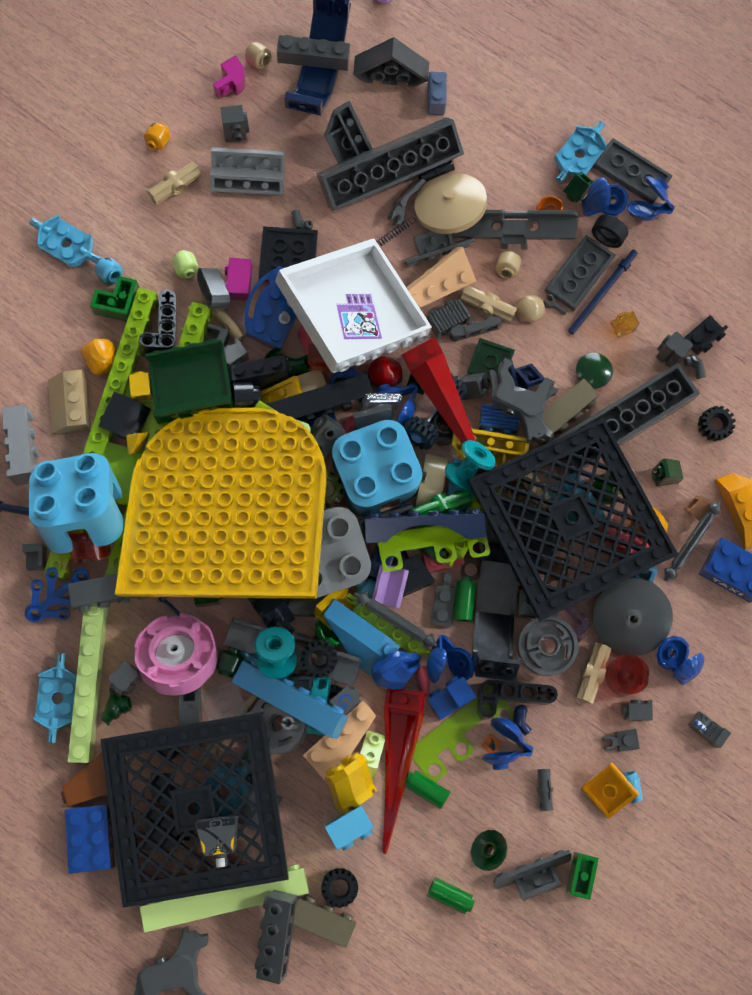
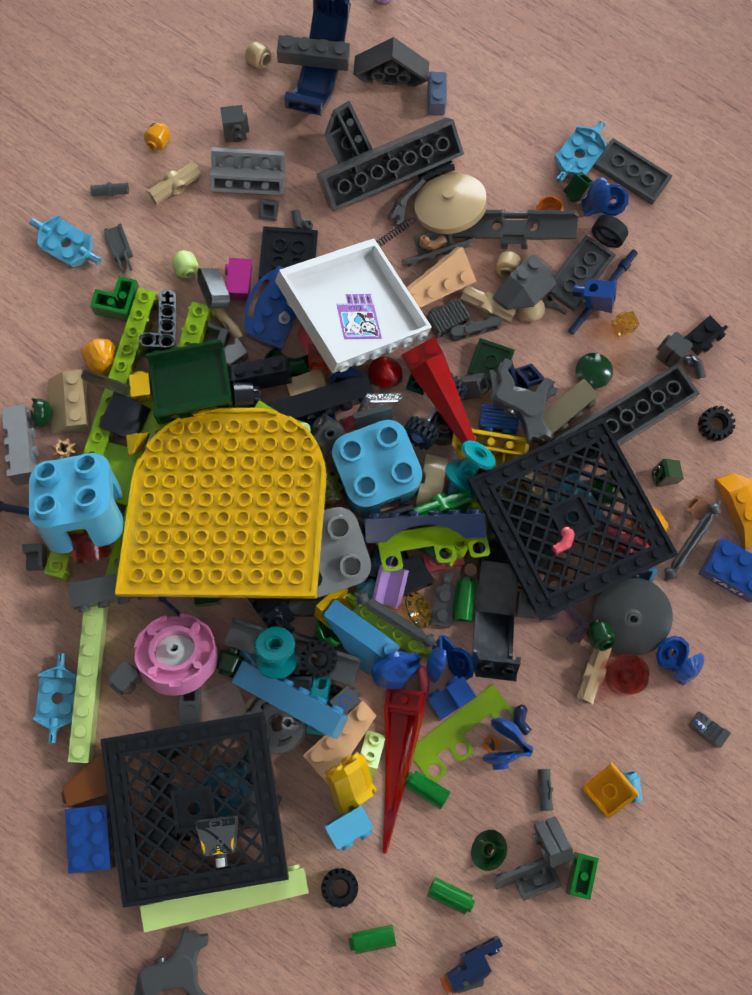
(42, 412): none -> dark green hair
(53, 597): blue plant -> none
(65, 444): none -> light nougat gear
(105, 382): none -> clear smoke axle
(108, 270): medium azure head -> none
(109, 189): none -> dark grey pin
(115, 707): dark green animal -> none
(119, 245): none -> dark grey arm
(233, 78): dark pink brick -> none
(268, 209): none -> dark grey slope
(276, 936): dark grey brick -> none
(281, 390): yellow plate -> none
(324, 921): dark tan brick -> none
(372, 939): none -> green brick
(409, 407): blue animal -> none
(418, 609): none -> clear yellow dish
(432, 245): none -> medium nougat arm
(474, 969): none -> dark blue plate
(517, 696): black beam -> none
(526, 284): none -> dark grey wedge
(550, 663): flat silver piece -> none
(553, 841): none -> dark grey brick
(567, 540): none -> coral arm
(597, 294): none -> blue torso
(601, 635): none -> dark green head
(625, 740): dark grey plate -> none
(637, 711): dark grey brick -> none
(646, 211): blue animal -> none

